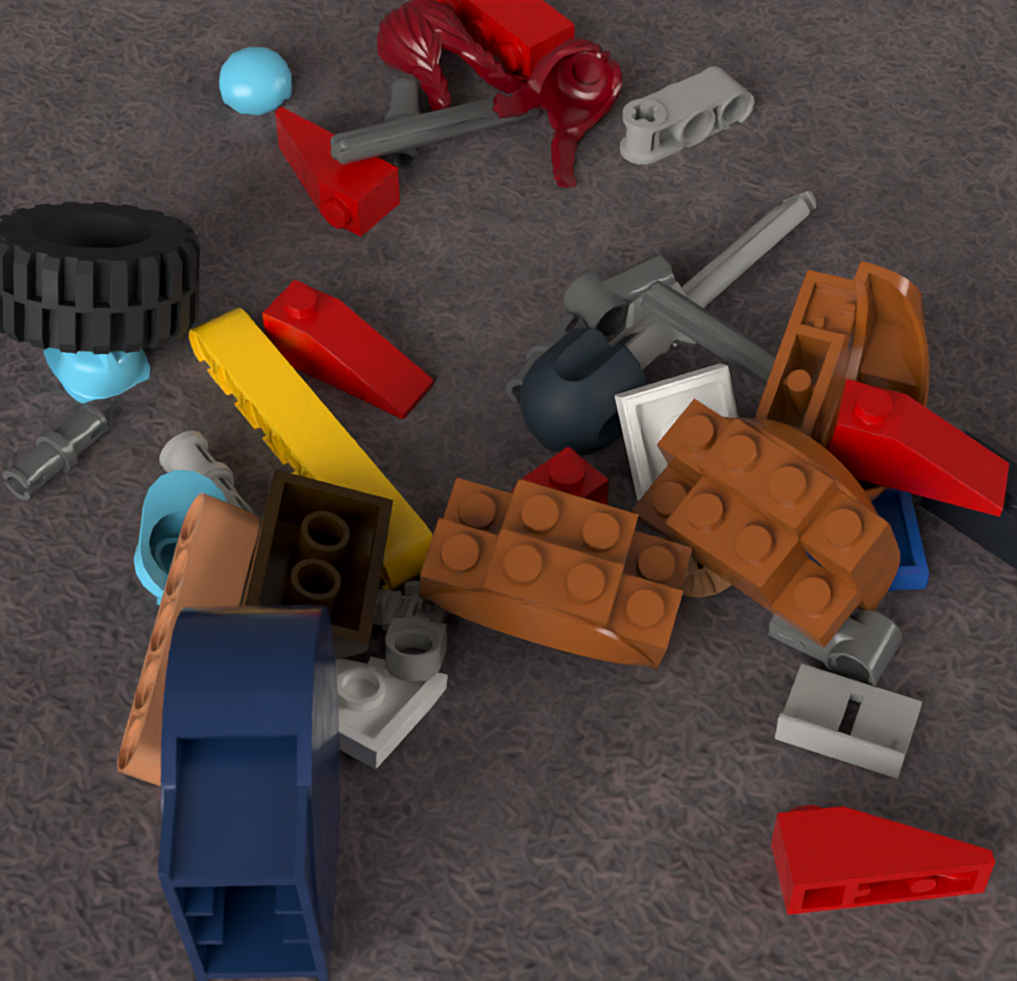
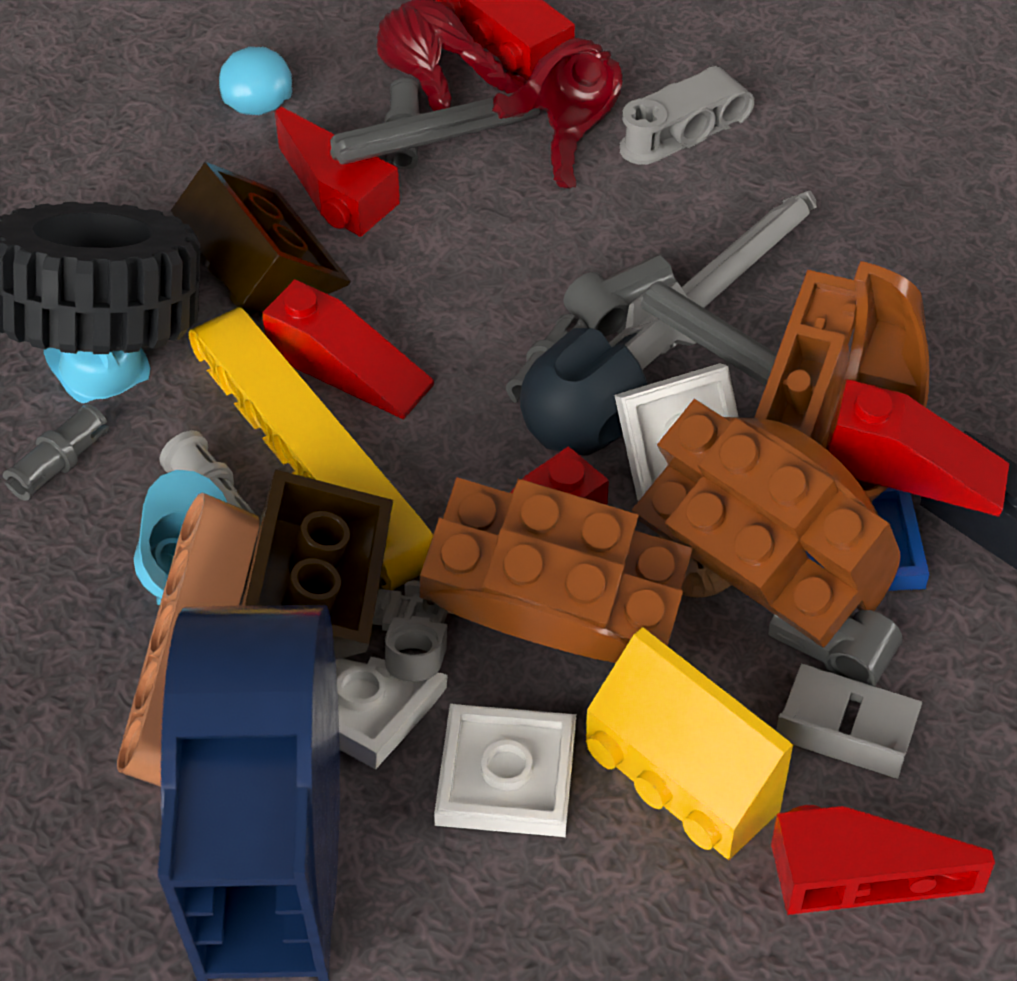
(253, 238): none -> dark brown slope
(506, 770): none -> white plate
(688, 746): none -> yellow slope

